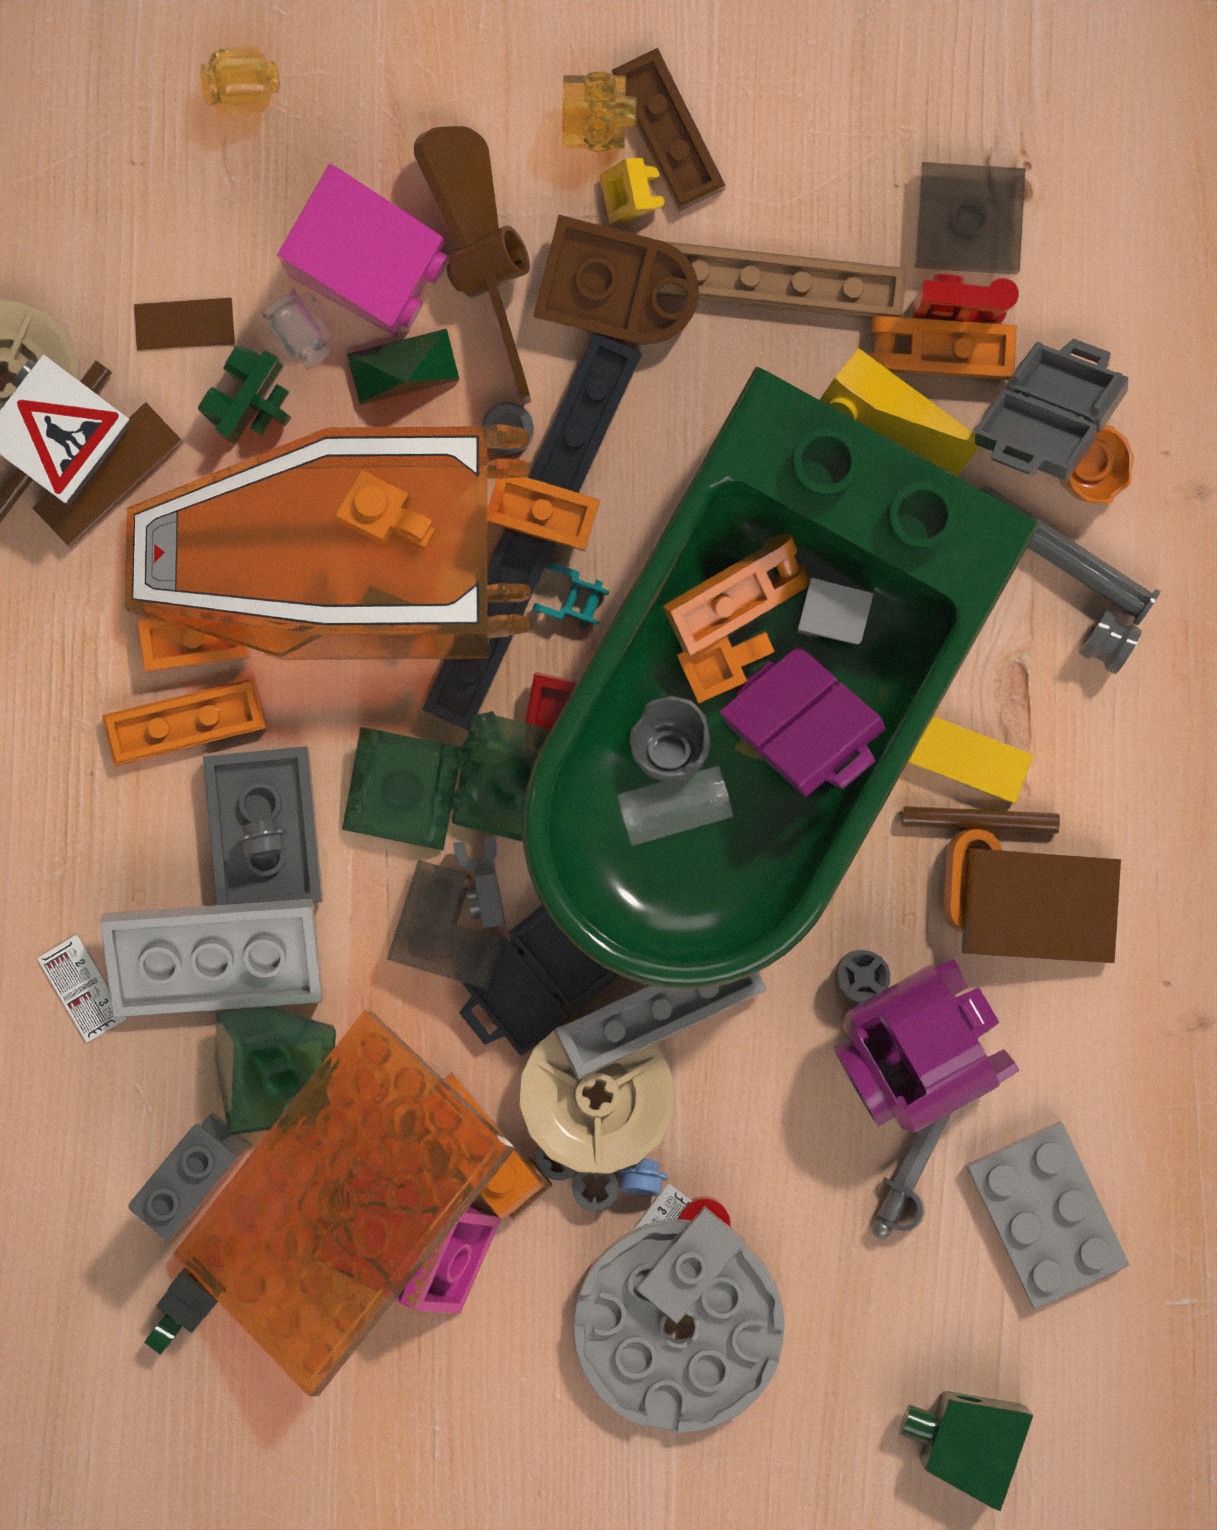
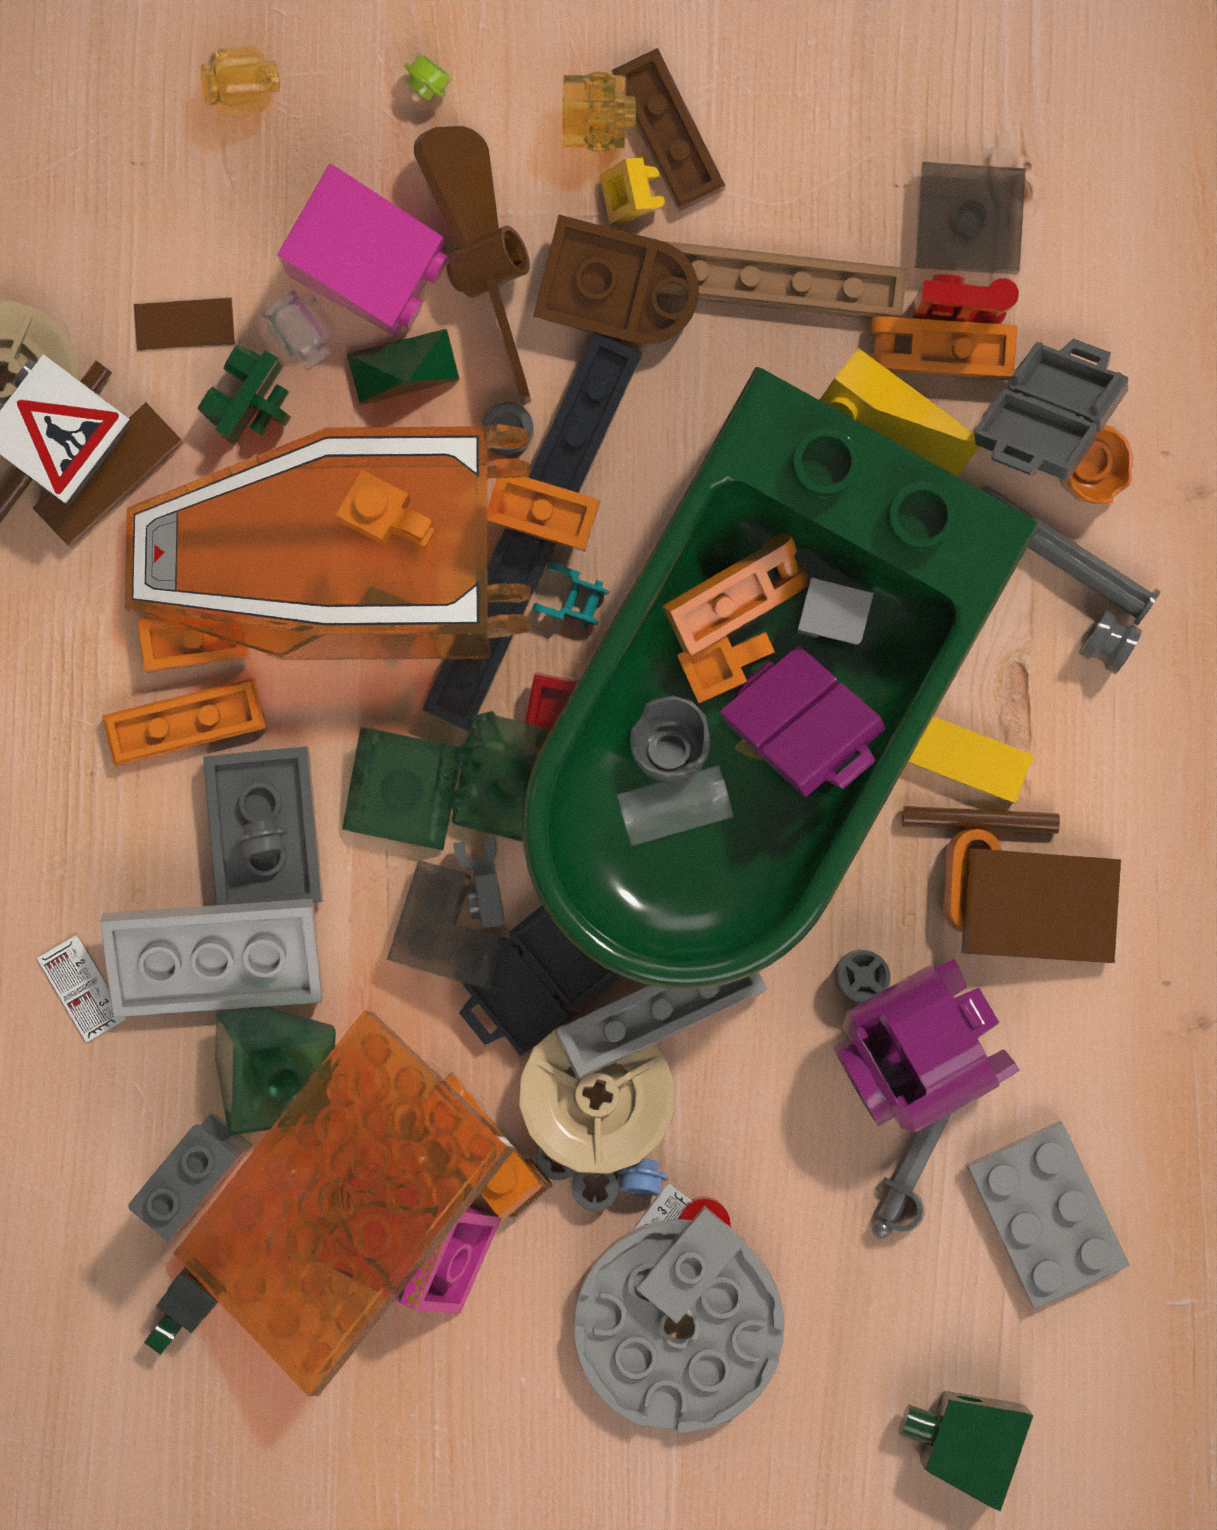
(427, 77): none -> lime plate

